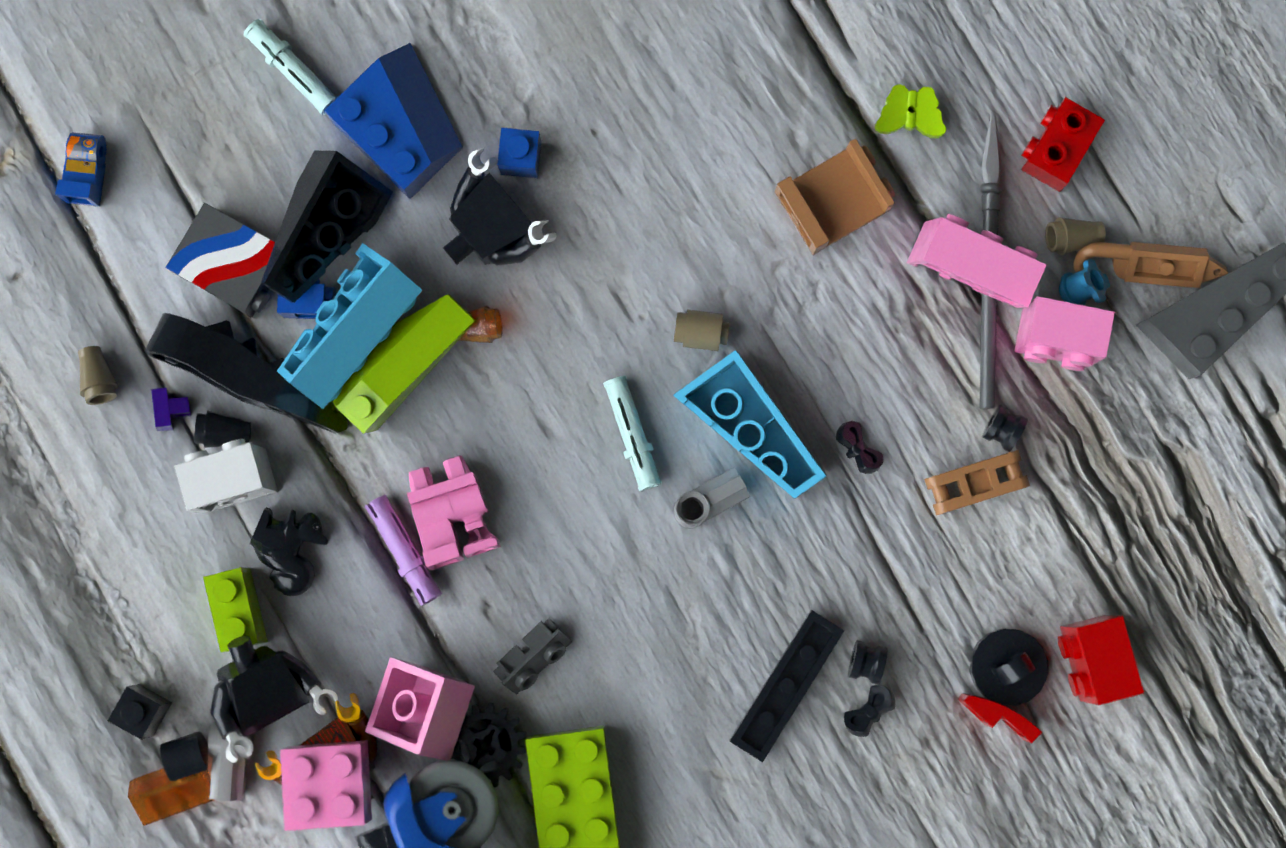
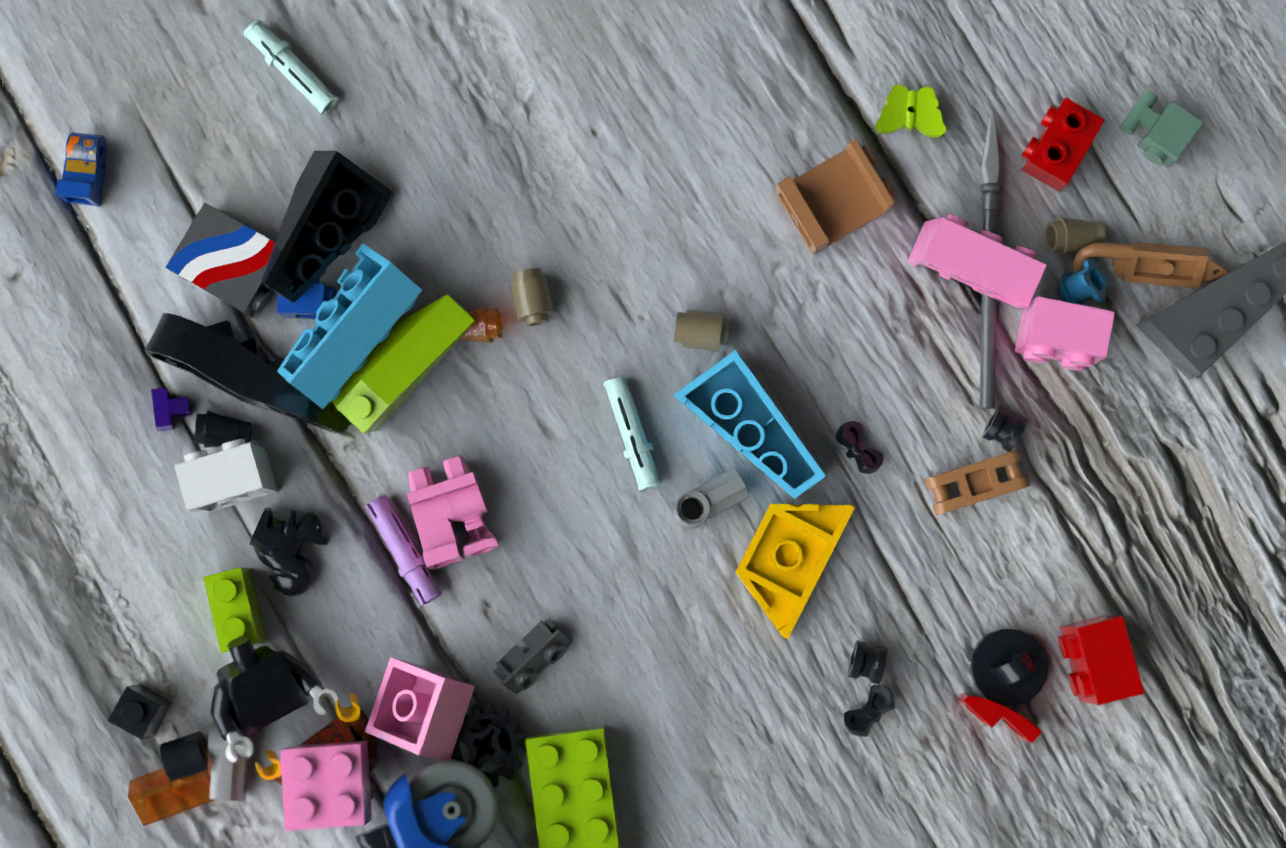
(96, 378): dark tan cone -> none
(397, 120): blue wedge -> none
(490, 220): black torso -> none
(519, 153): blue brick -> none
(531, 296): none -> dark tan brick
(786, 685): black plate -> none
(790, 557): none -> yellow wing
(1166, 132): none -> sand green brick

